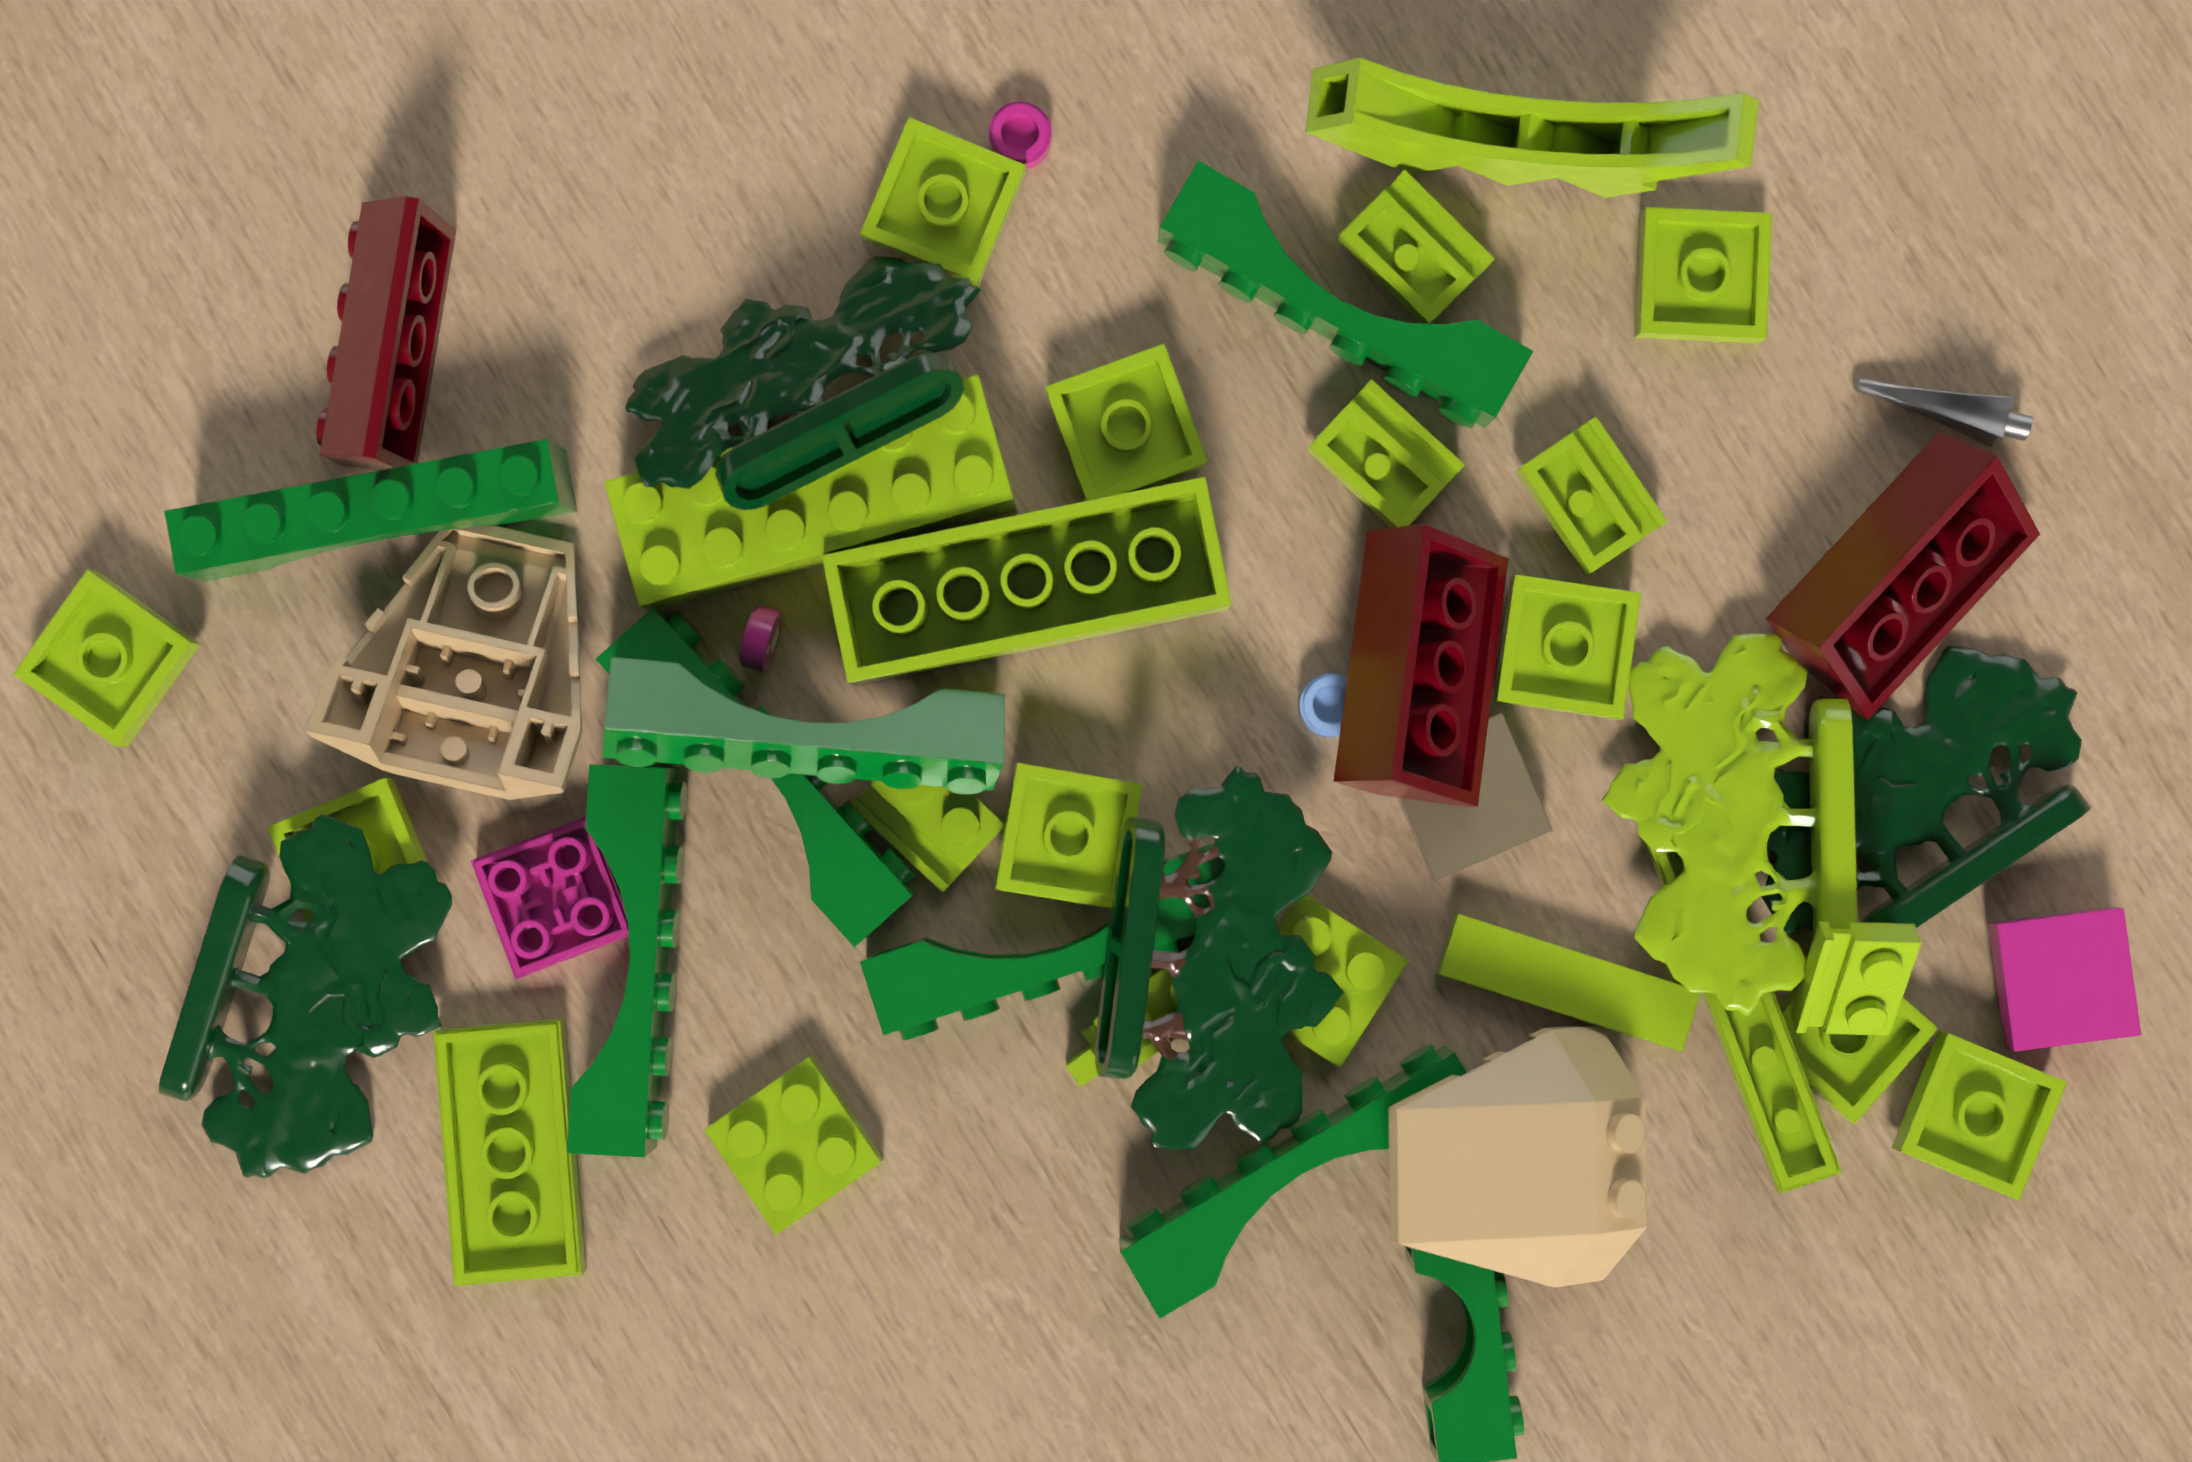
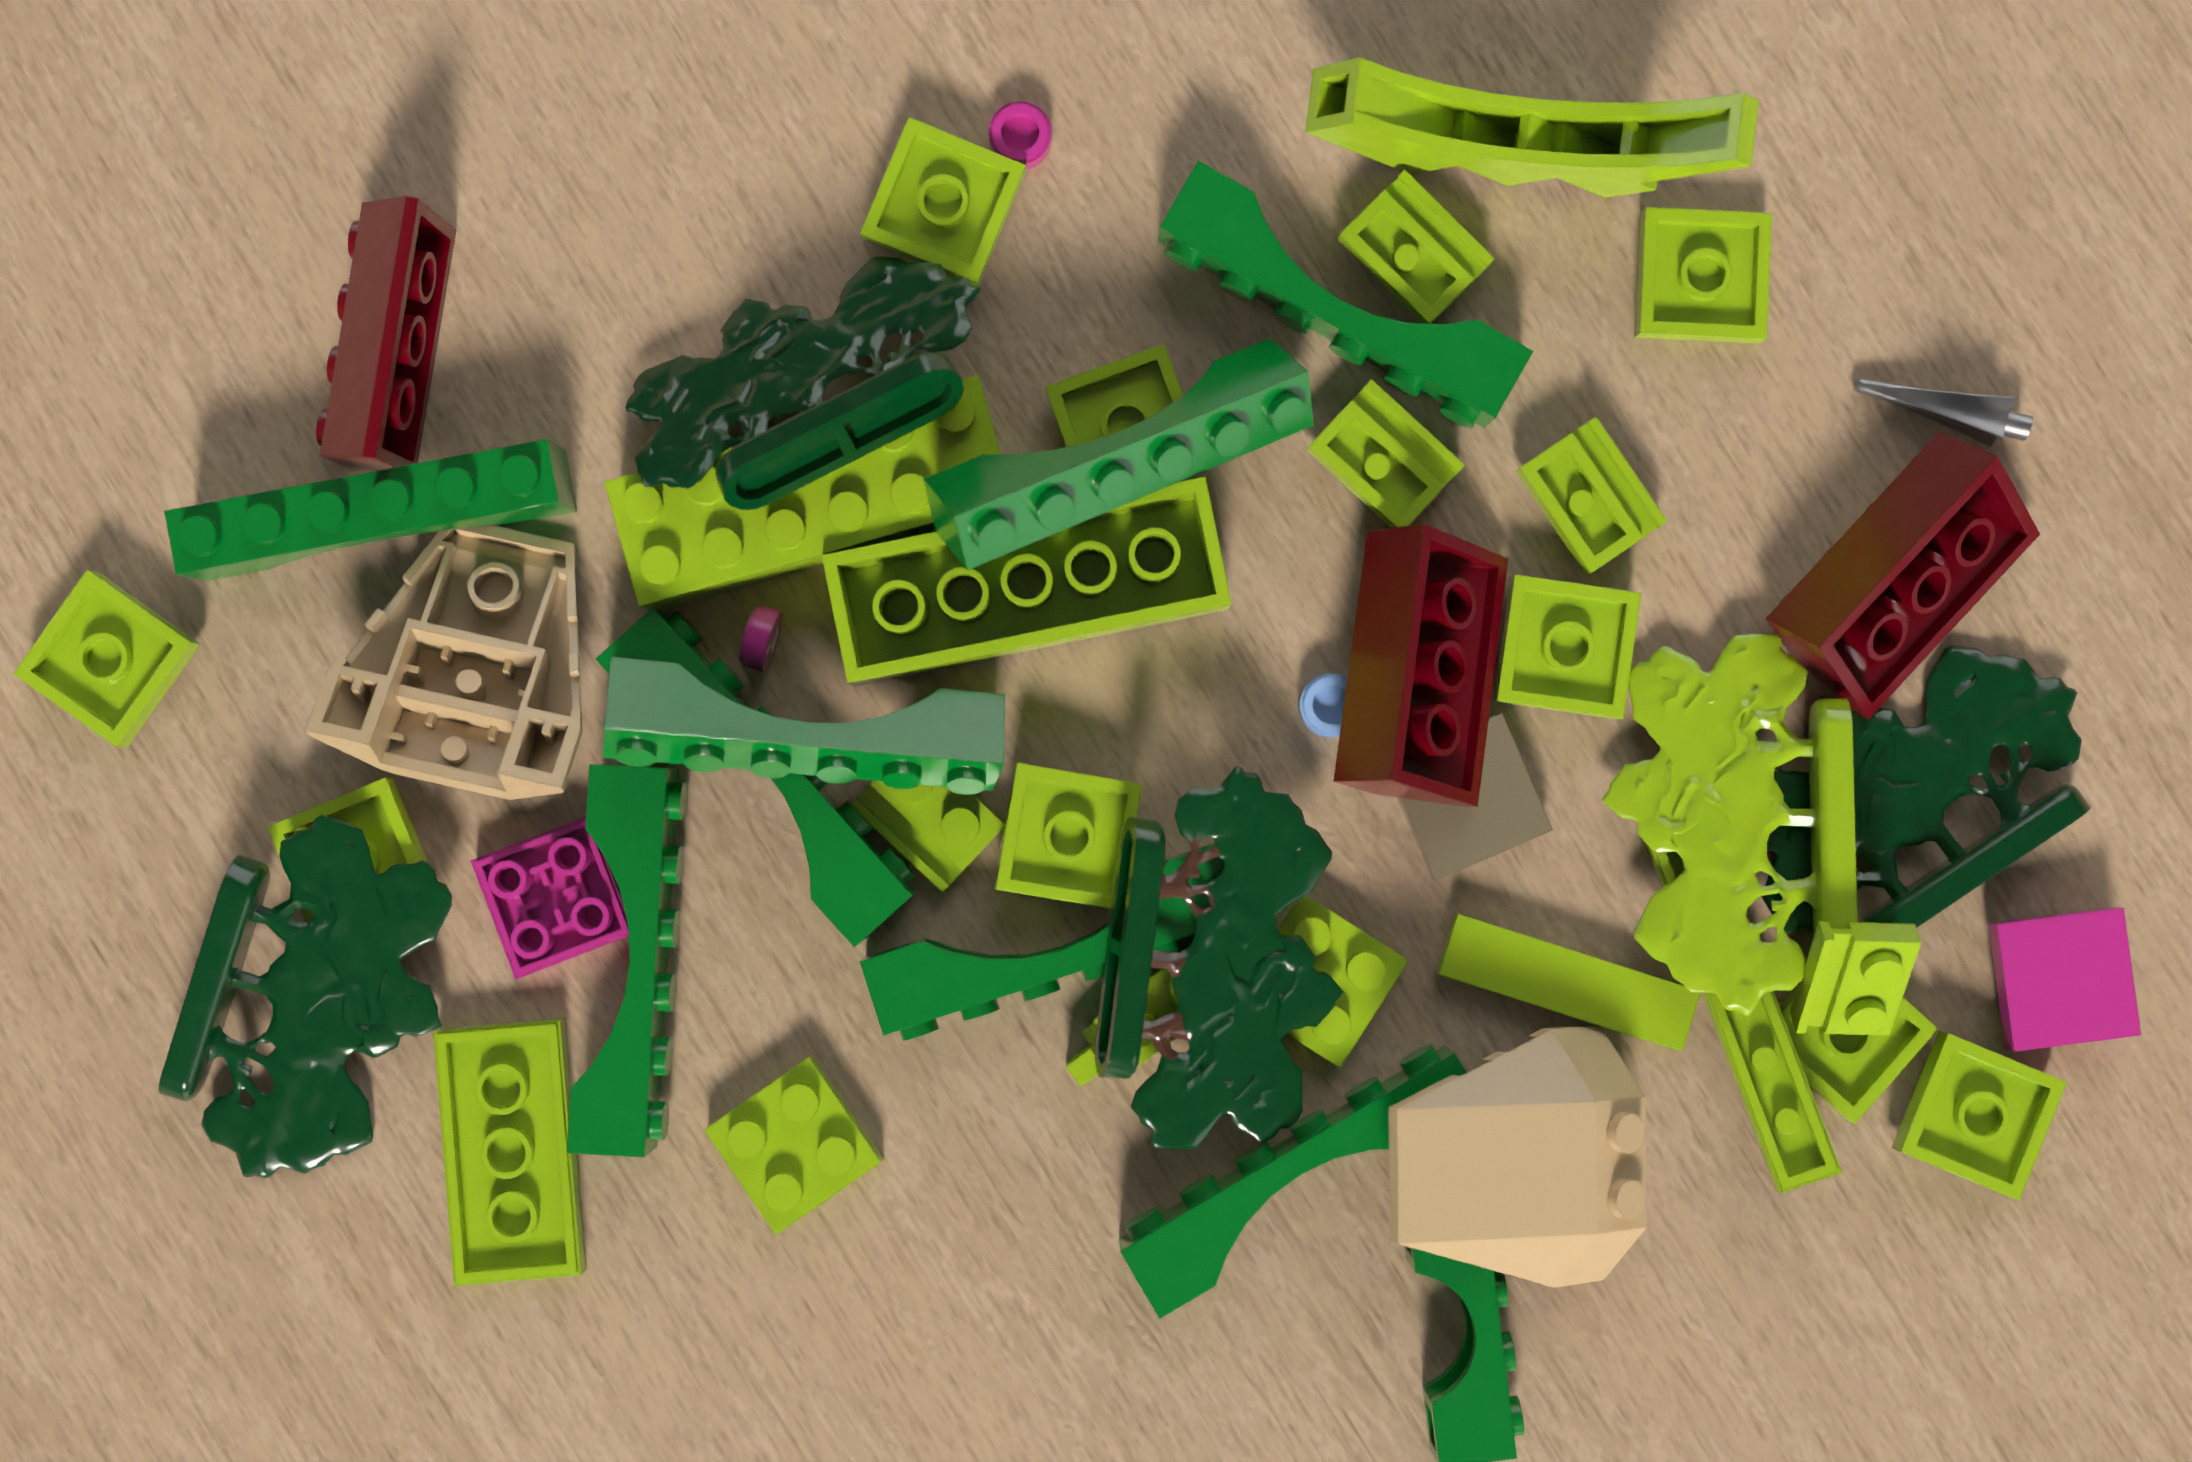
(1018, 499): none -> green arch

